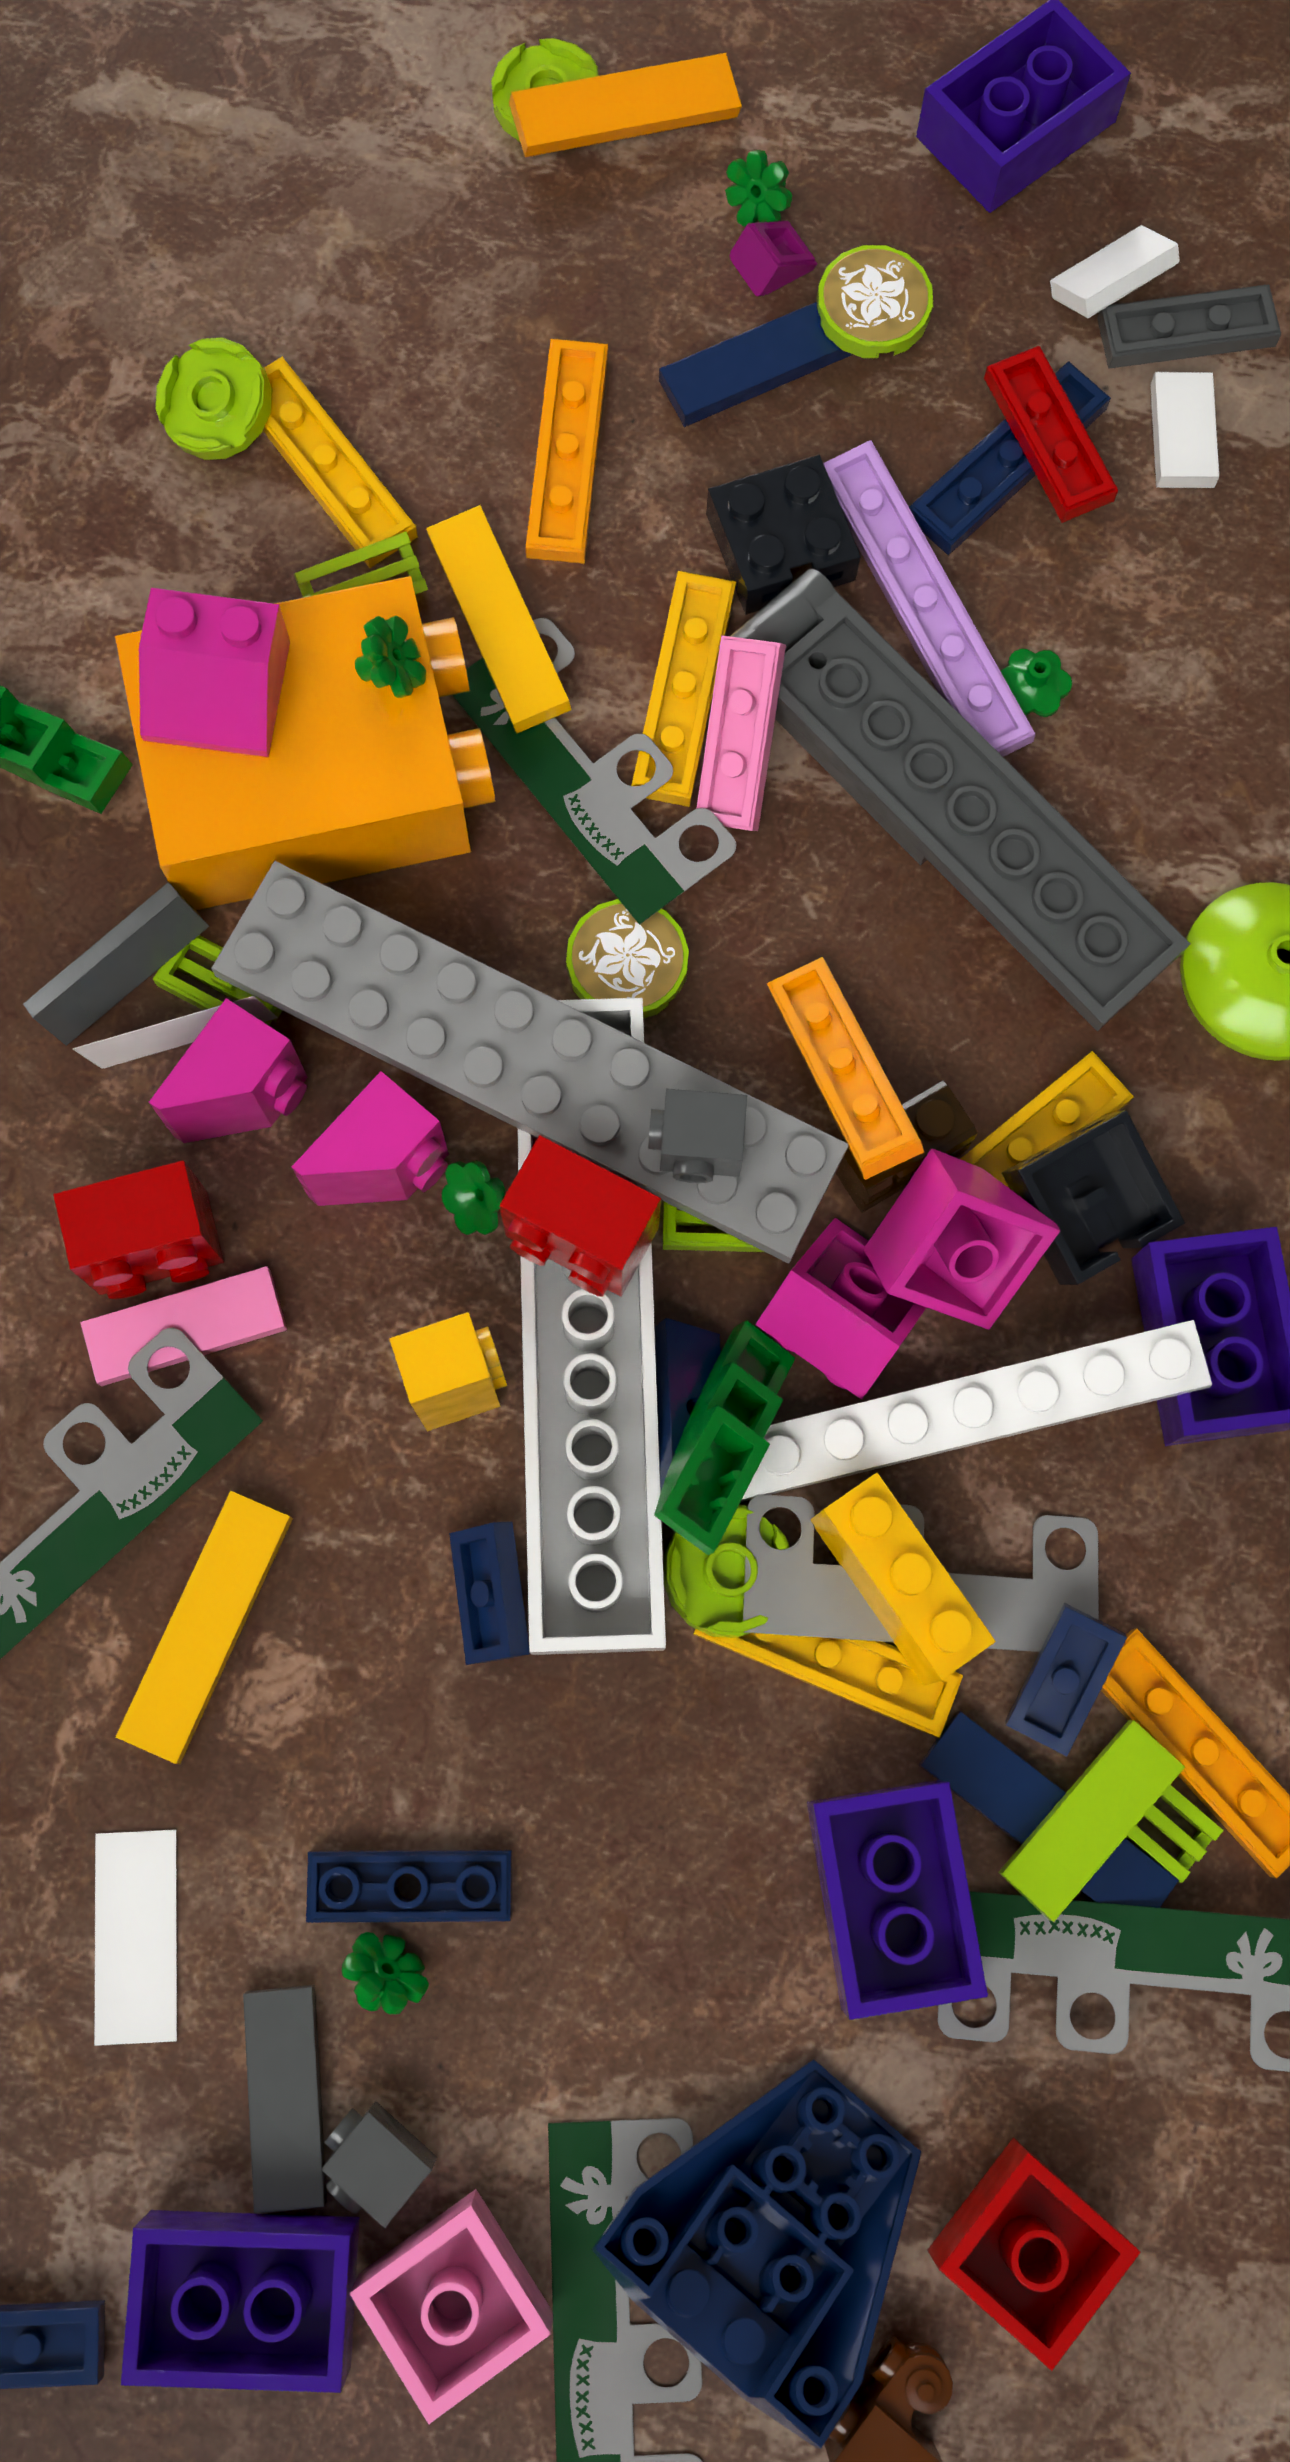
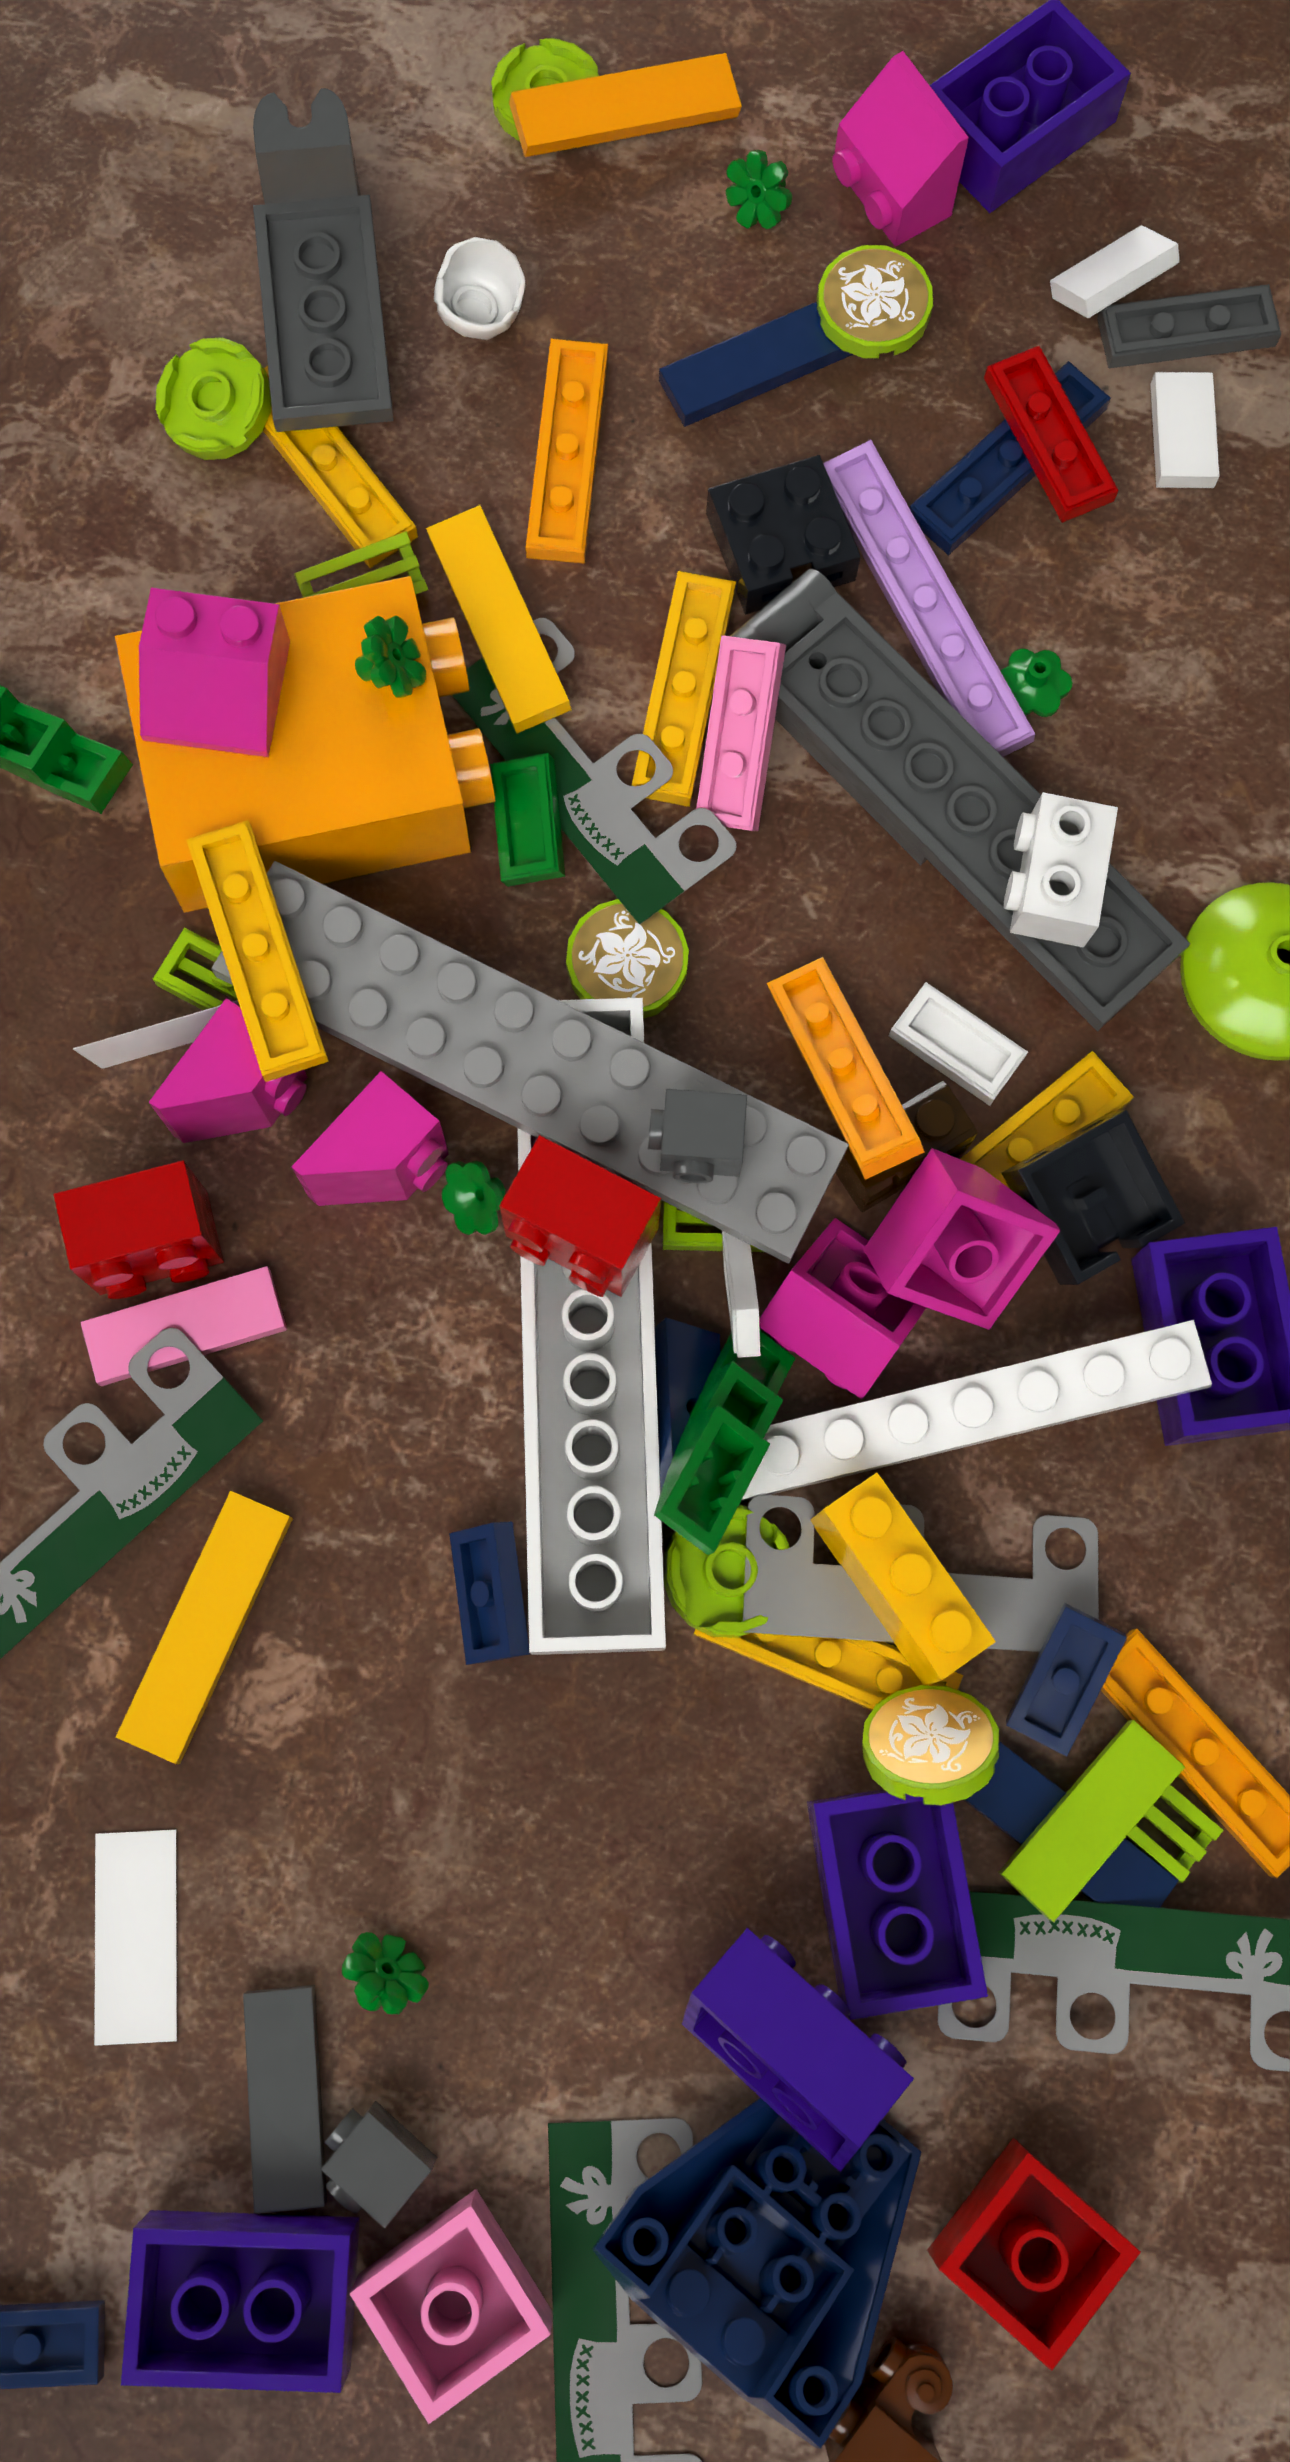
(116, 964): dark grey tile -> none
(257, 951): none -> yellow tile
(318, 272): none -> dark grey hinge
(449, 1370): yellow brick -> none
(453, 1886): dark blue tile -> none
(479, 288): none -> white hair
(527, 820): none -> green tile
(741, 1296): none -> white tile
(771, 256): magenta slope -> none
(796, 2047): none -> dark purple brick
(901, 152): none -> dark pink slope
(931, 1744): none -> tile
(957, 1043): none -> white tile
(1061, 869): none -> white brick

